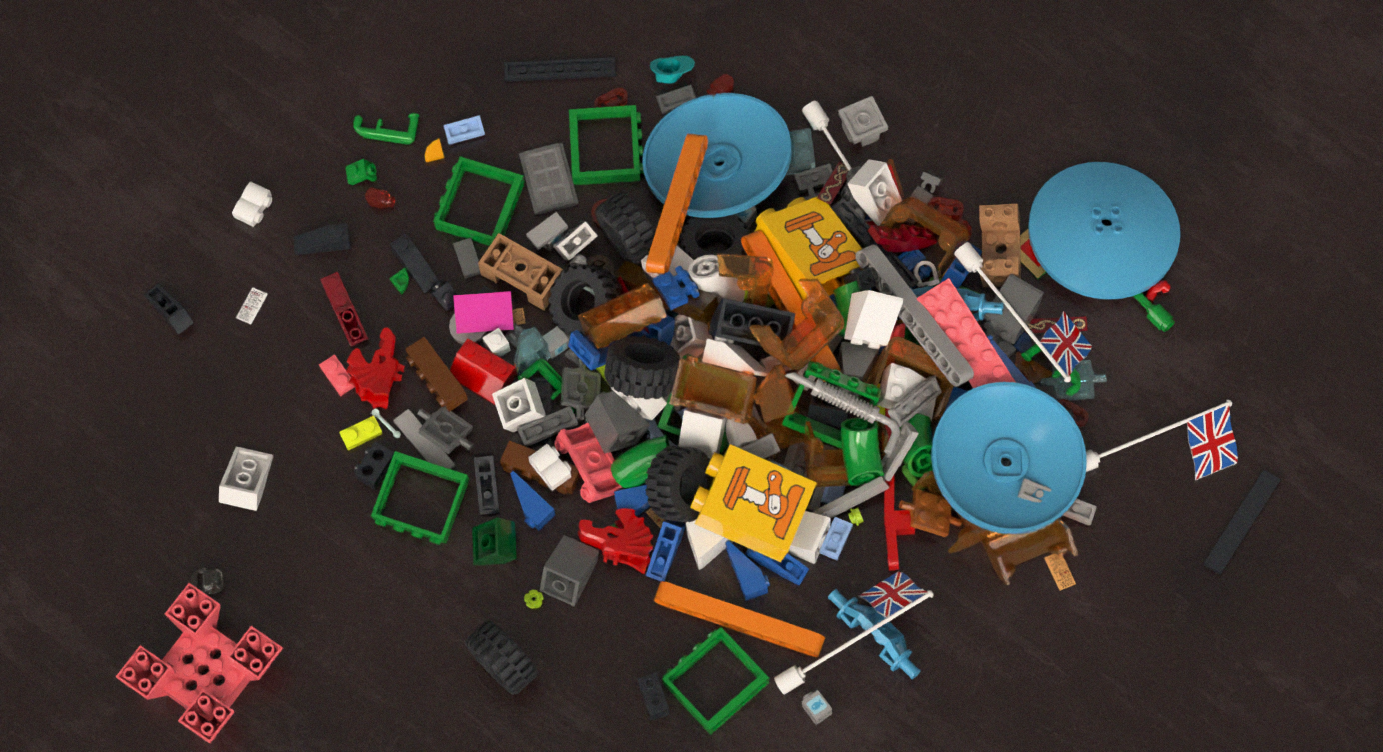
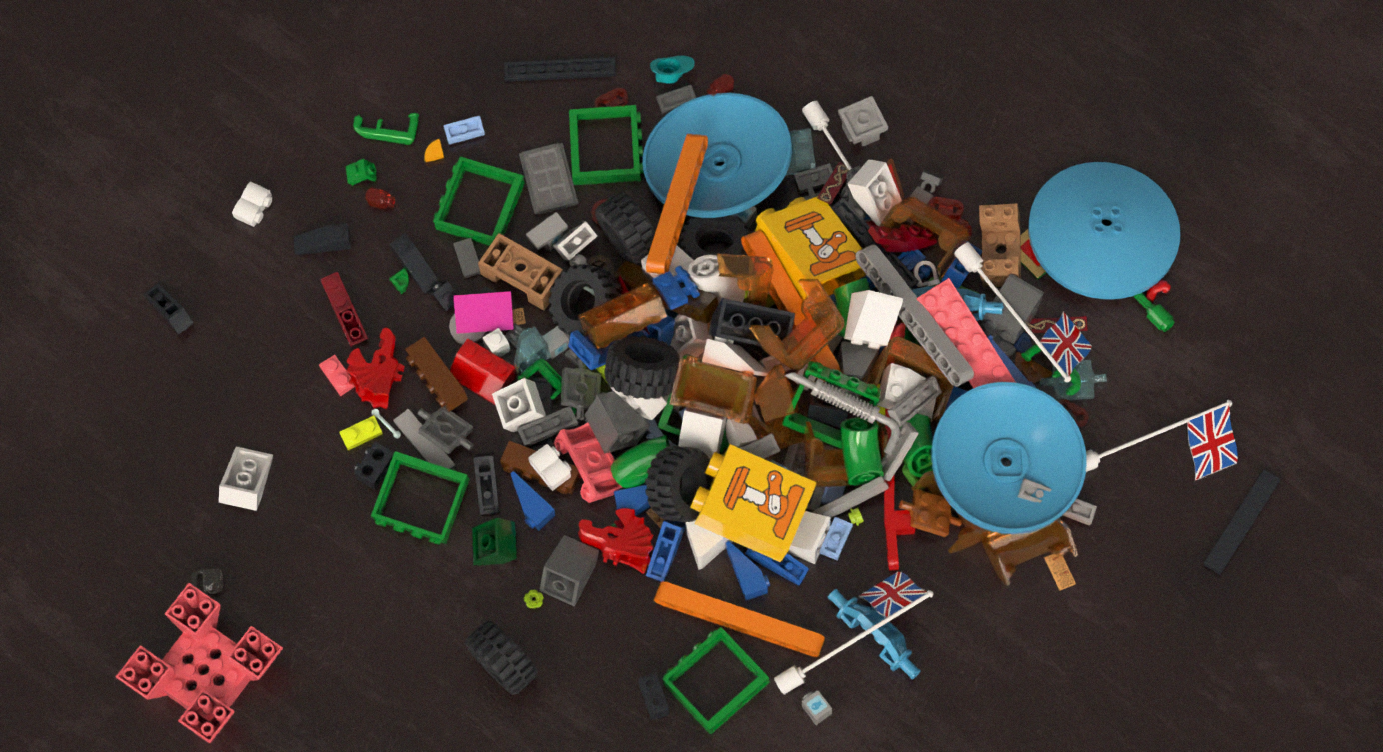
(251, 306): white sticker -> none
(863, 277): black bracket -> none

